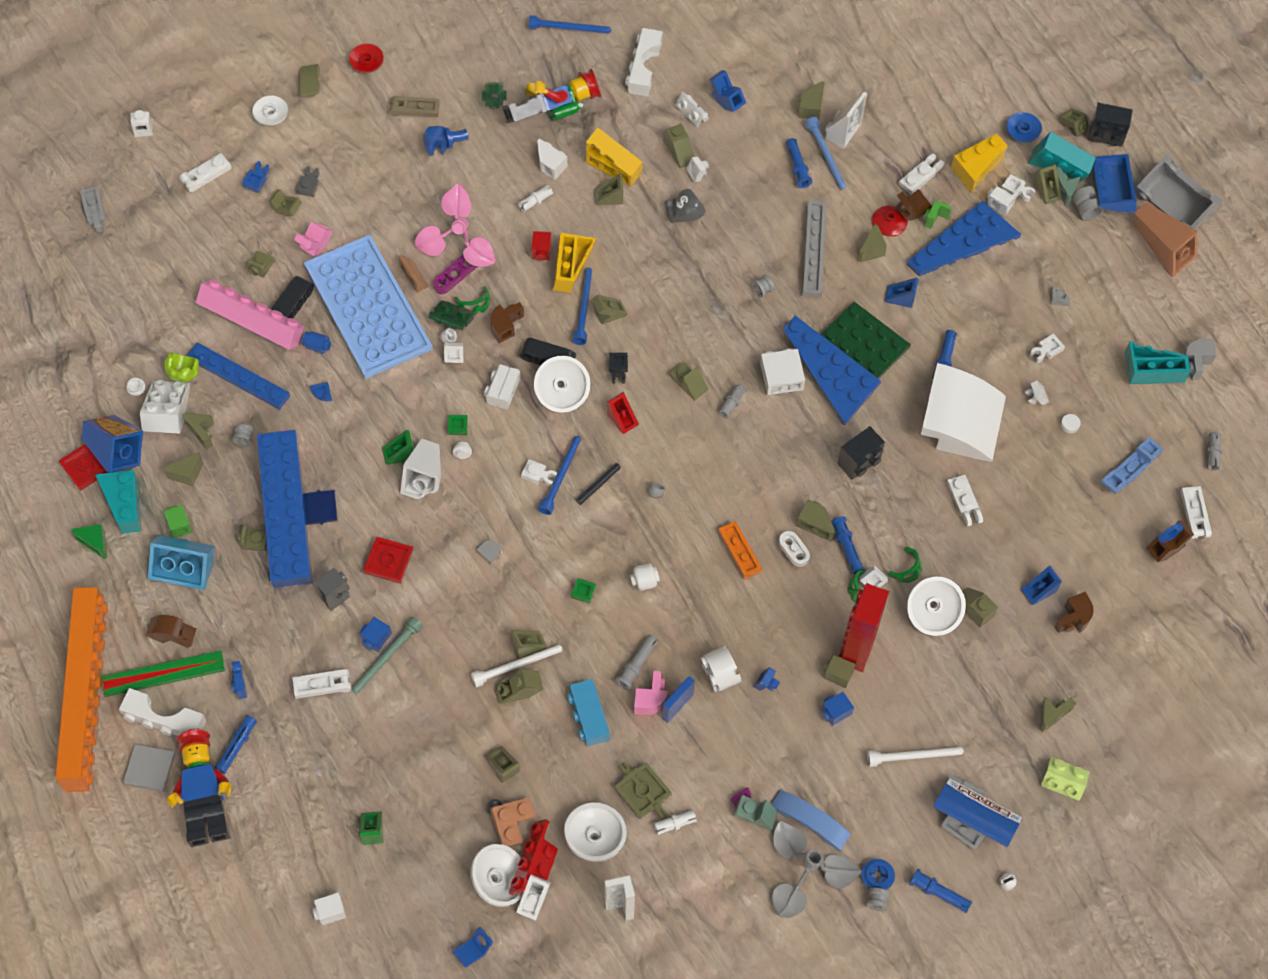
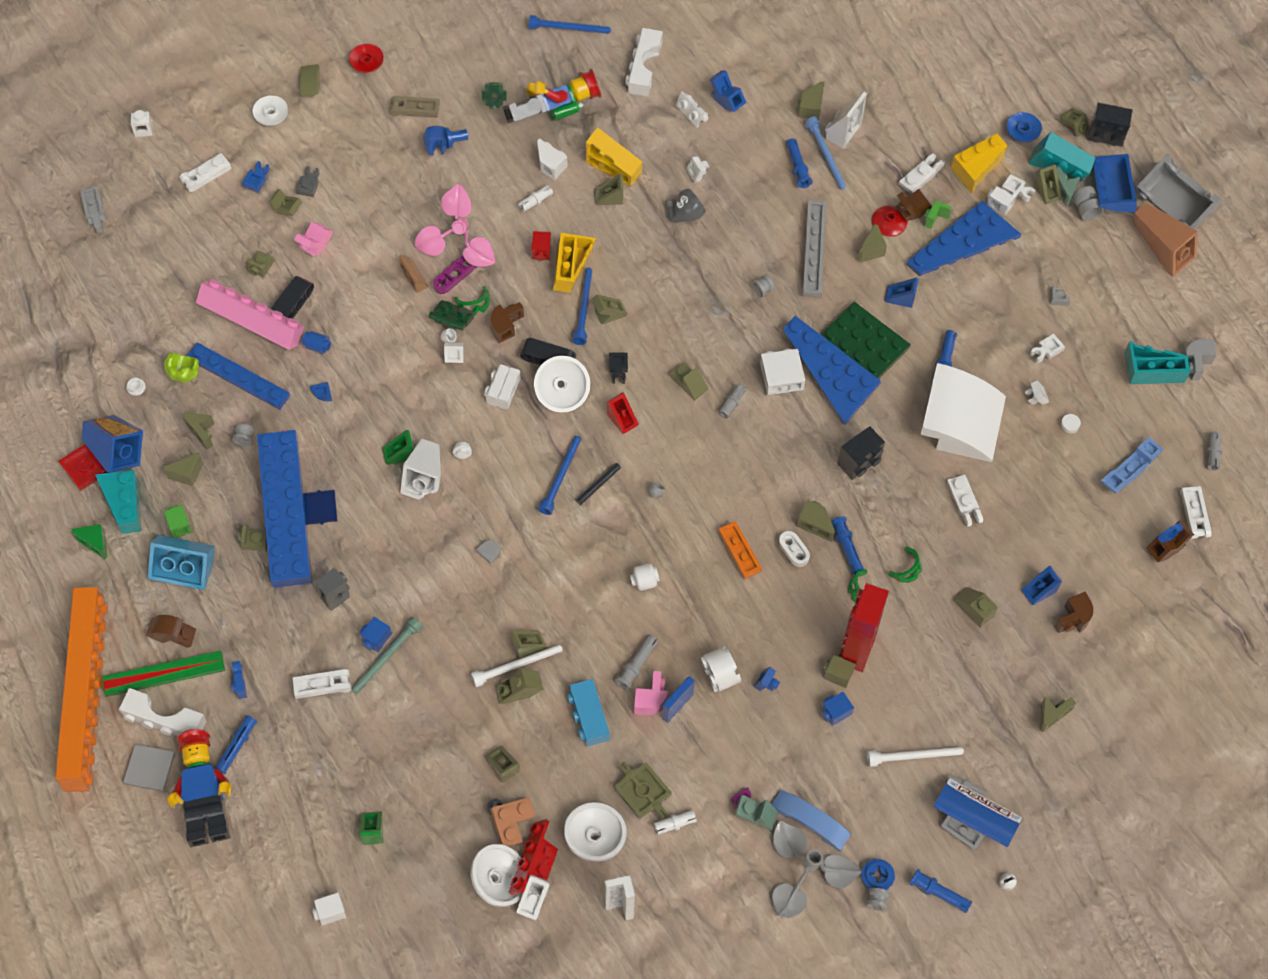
(164, 407): white slope -> none
(368, 306): light blue plate -> none
(388, 560): red plate -> none
(457, 424): green plate -> none
(473, 949): blue bracket -> none
(536, 472): white plate -> none
(583, 590): green plate -> none
(679, 144): olive slope -> none
(874, 577): white tile -> none
(948, 609): white dish -> none
(1065, 778): yellowish green bracket -> none

